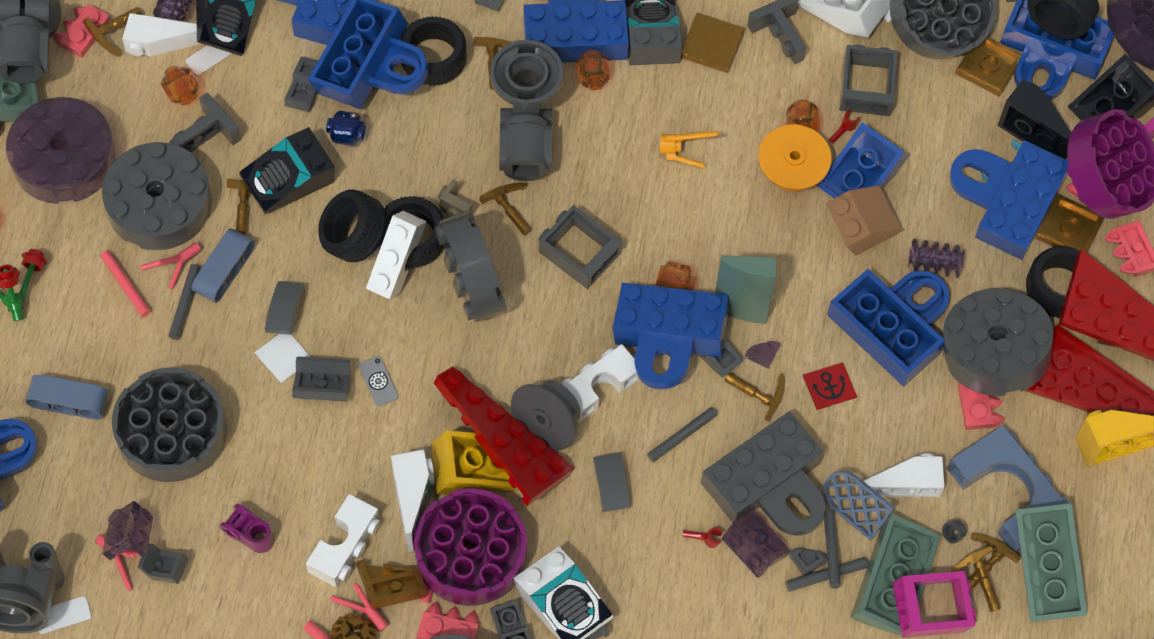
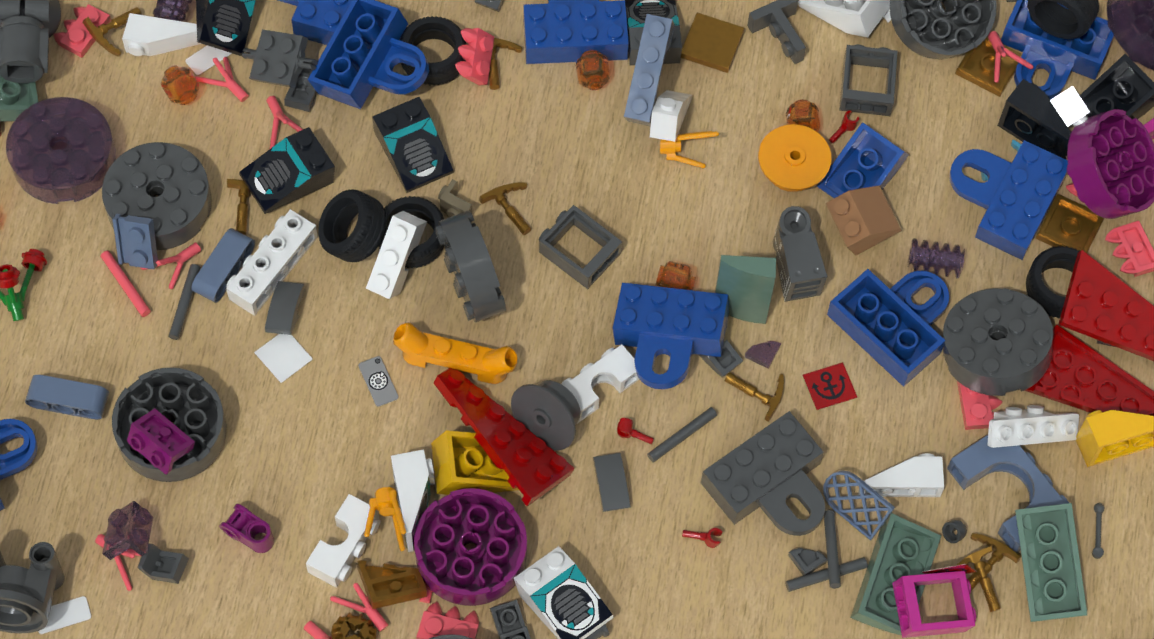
(135, 241): none -> sand blue plate
(159, 440): none -> magenta bracket
(207, 126): dark grey bracket -> none
(230, 83): none -> coral plant
(271, 262): none -> white brick
(278, 116): none -> coral plant
(279, 58): none -> dark grey plate
(322, 379): dark grey bracket -> none
(346, 128): clear blue head -> none
(387, 504): none -> light orange plant
(412, 144): none -> slope
(425, 348): none -> light orange plate
(476, 54): none -> coral plate
(526, 77): dark grey piece -> none
(626, 430): none -> red hand
(645, 81): none -> sand blue arch
(669, 114): none -> white slope
(755, 543): bracket -> none
(798, 256): none -> dark grey piece
(964, 567): none -> red sticker
(1002, 51): none -> coral plant
(1031, 426): none -> white bracket
(1071, 107): none -> white arch
(1098, 551): none -> dark grey hinge

